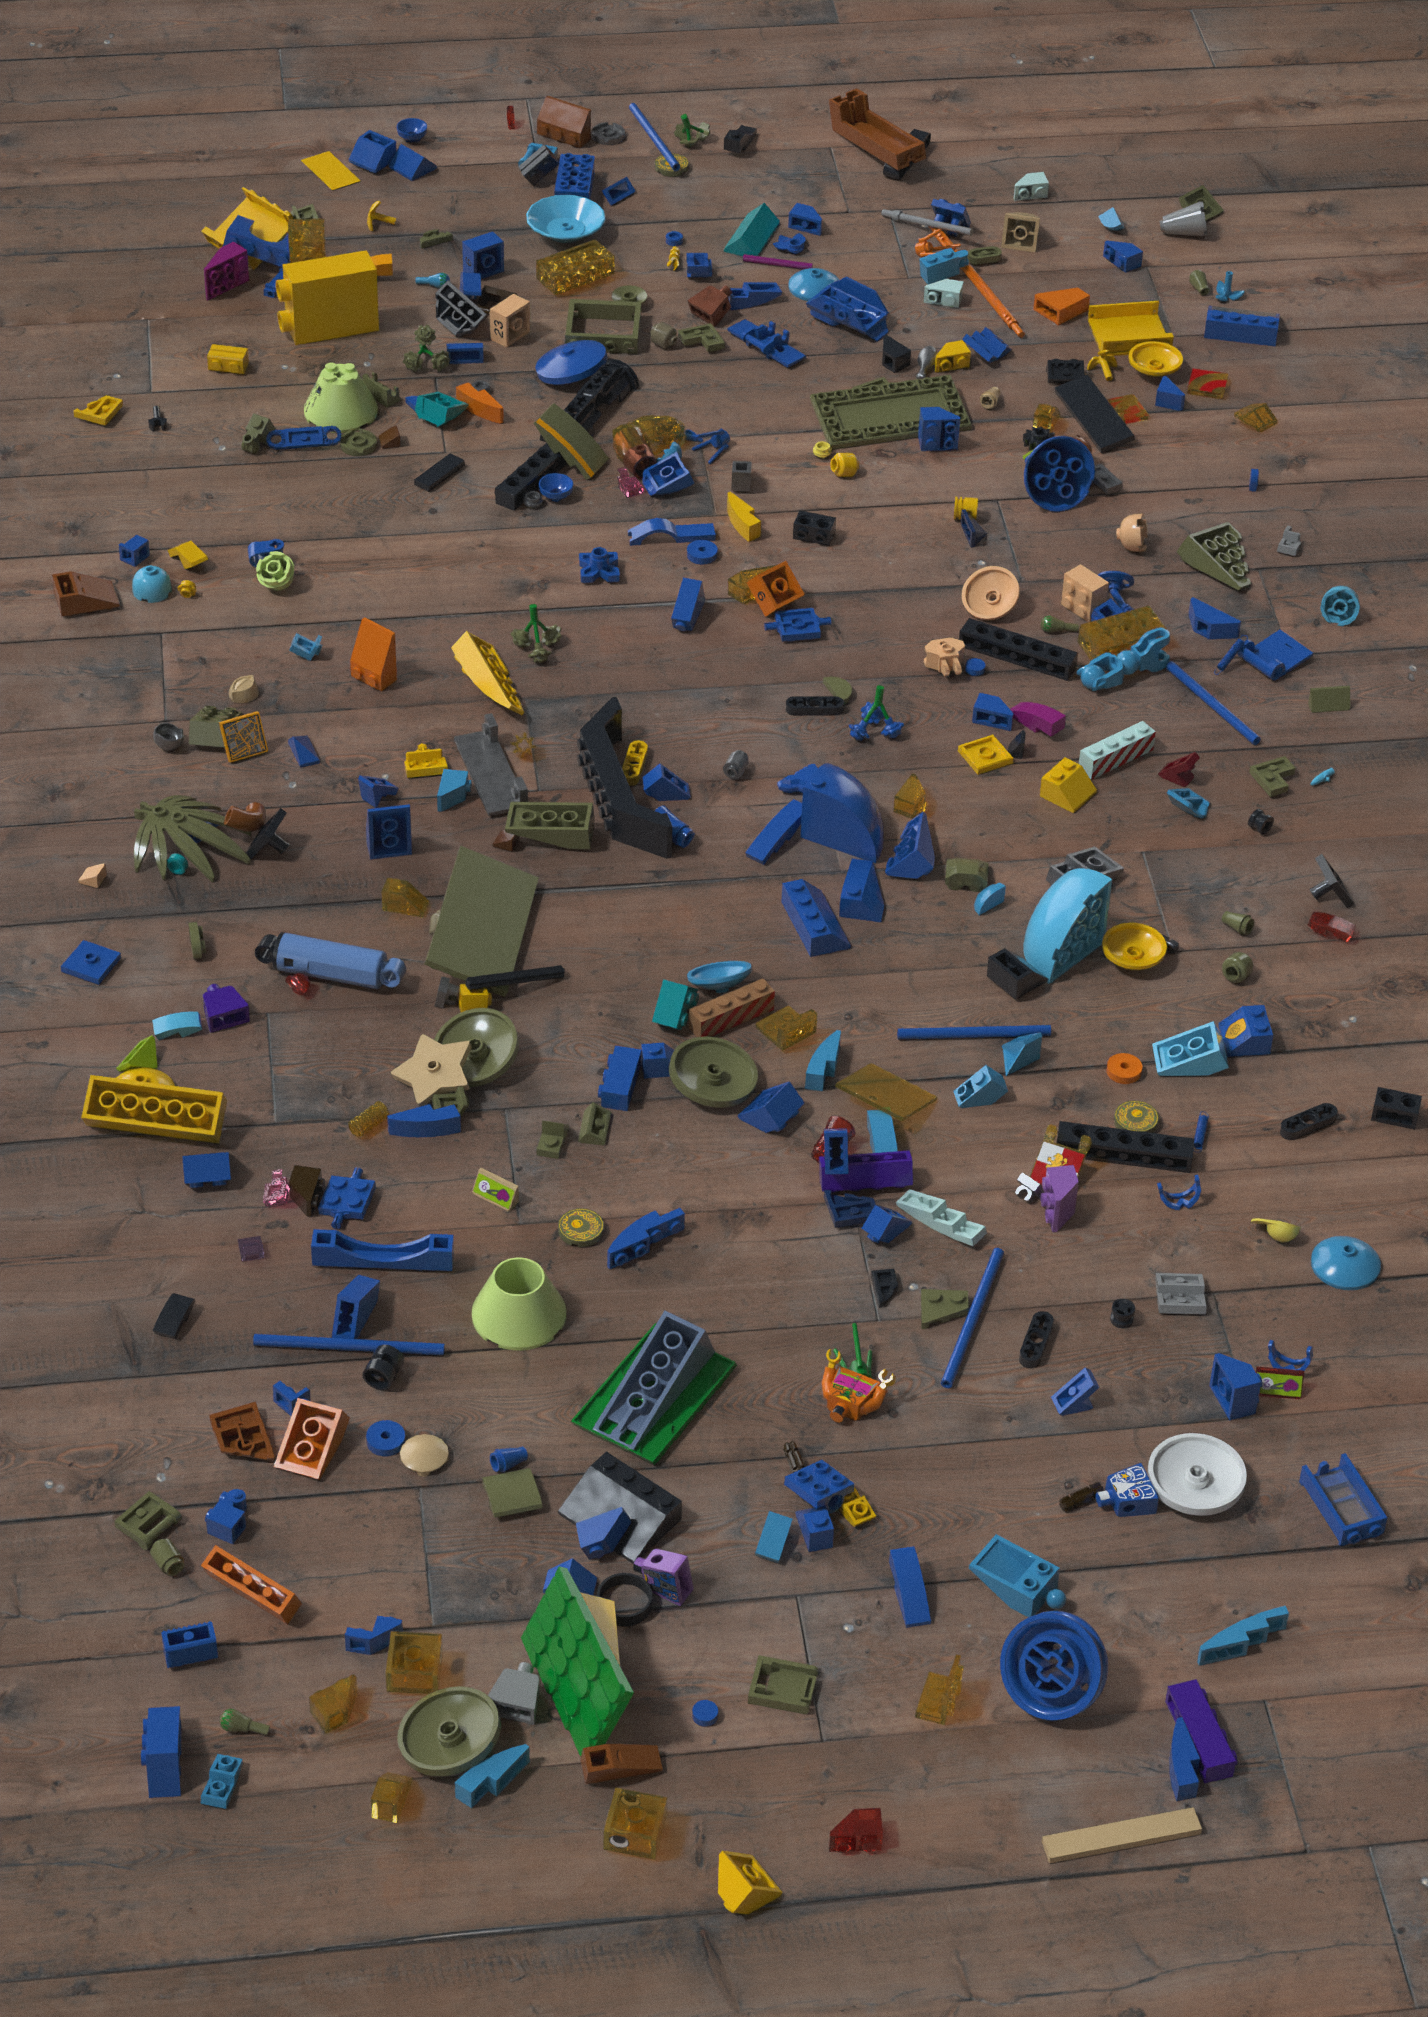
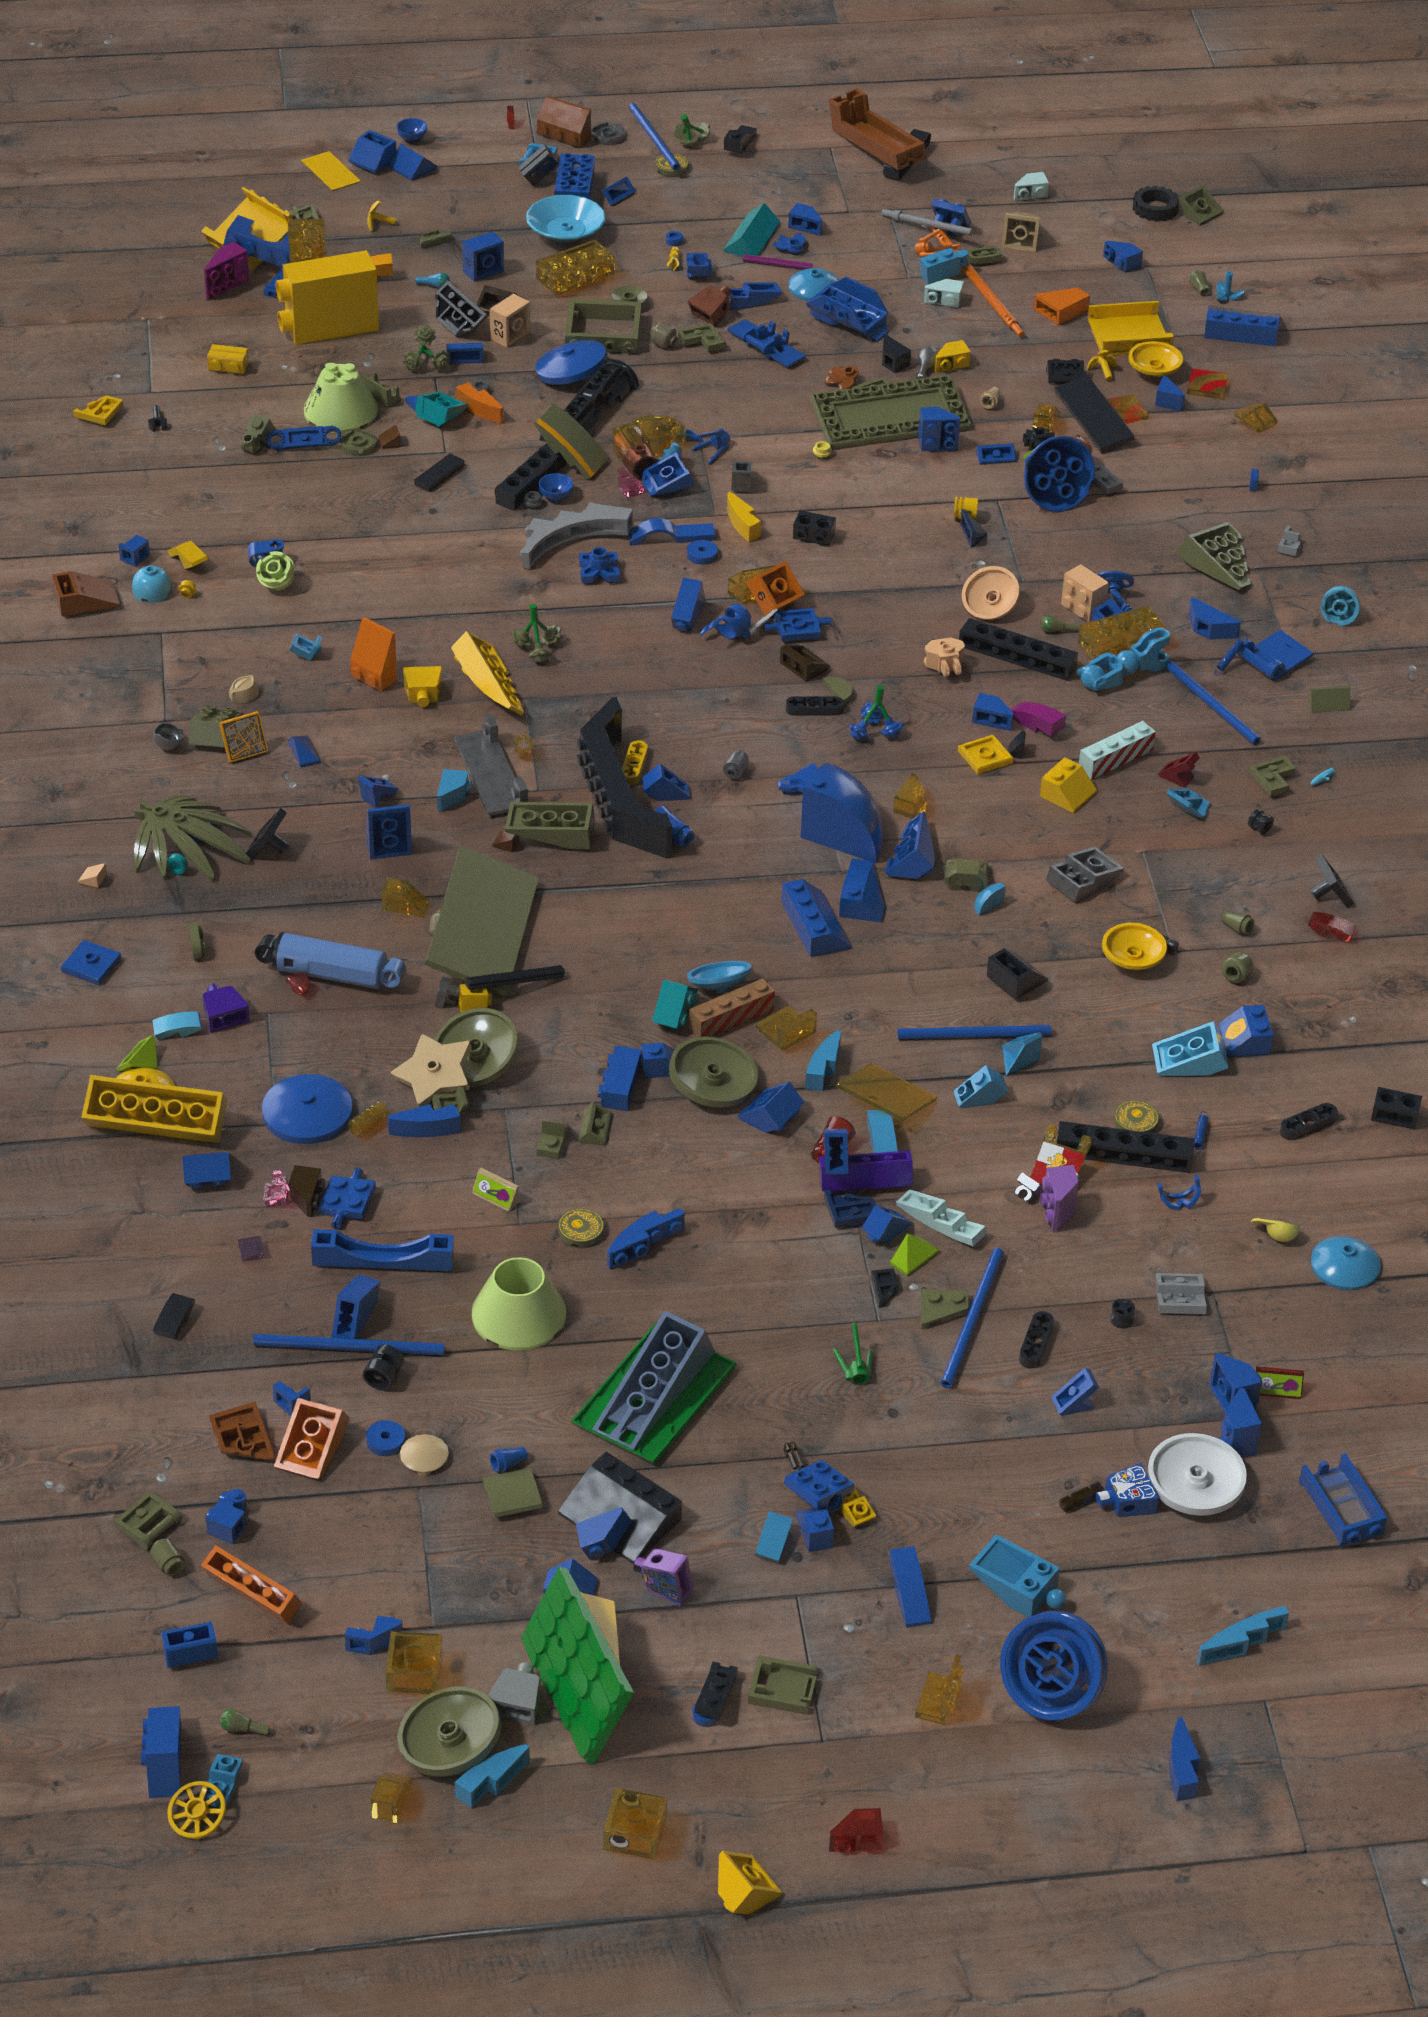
(197, 1810): none -> yellow wheel
(246, 820): dark orange cylinder -> none
(307, 1109): none -> blue dish
(334, 1704): clear yellow slope -> none
(422, 684): none -> yellow torso
(424, 762): yellow slope -> none
(470, 284): blue slope -> none
(594, 520): none -> light grey arch
(619, 1761): dark orange slope -> none
(628, 1579): black tyre -> none
(716, 1690): none -> black plate
(737, 623): none -> blue hair
(775, 833): blue slope -> none
(793, 660): none -> dark brown tile
(842, 376): none -> dark orange plate
(844, 464): yellow head -> none
(852, 1393): orange torso -> none
(912, 1254): none -> lime slope
(975, 667): blue tile -> none
(987, 344): blue slope -> none
(995, 453): none -> blue slope
(1068, 922): medium azure brick -> none
(1111, 220): dark azure brick -> none
(1121, 1835): tan tile -> none
(1124, 1068): orange piece -> none
(1133, 533): light nougat cylinder -> none
(1155, 212): none -> black tyre
(1186, 221): light grey cone -> none
(1210, 1741): dark purple brick -> none
(1241, 1425): none -> blue slope
(1274, 1353): blue helmet -> none

